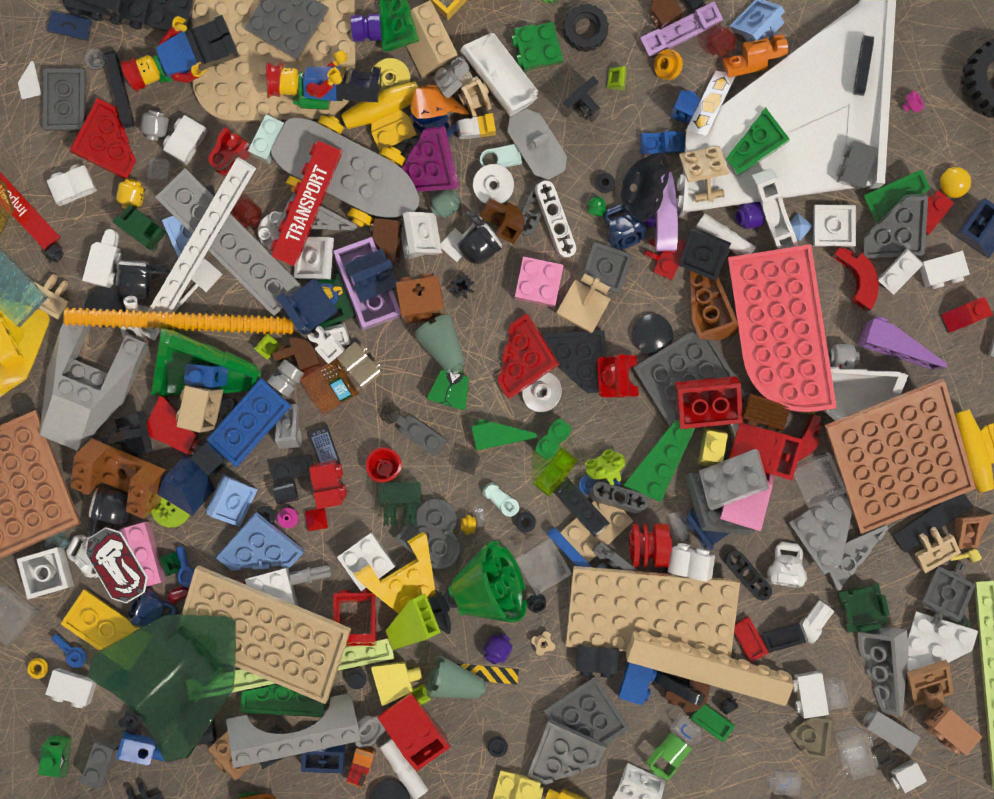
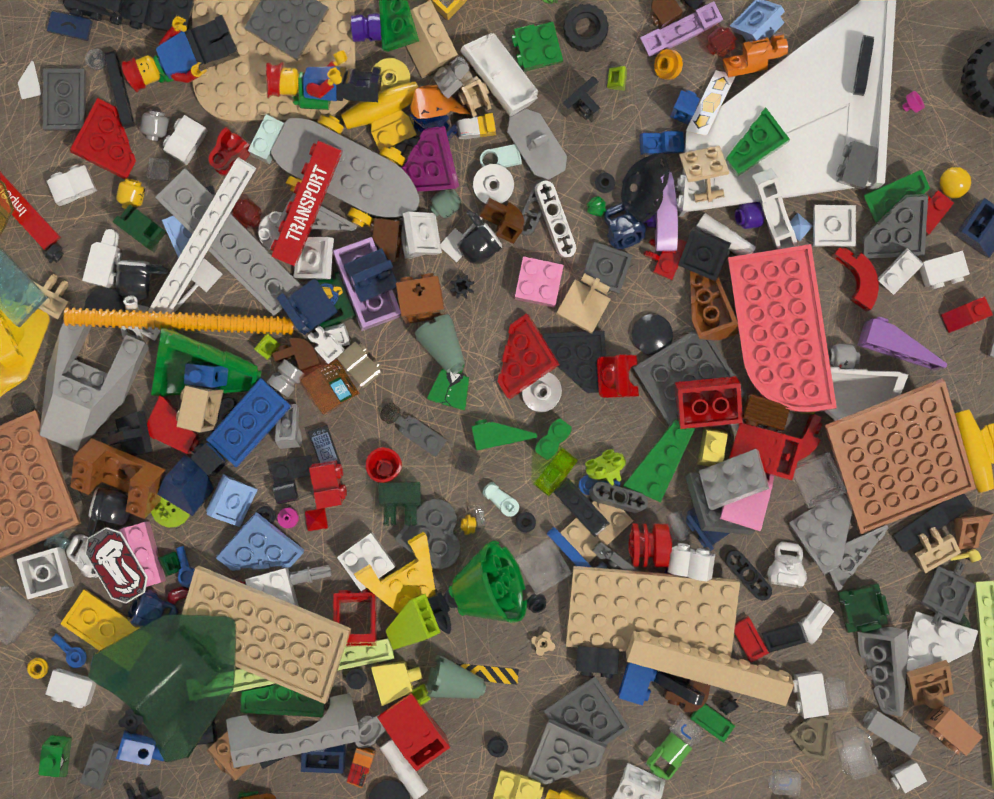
(497, 648): dark purple head -> none

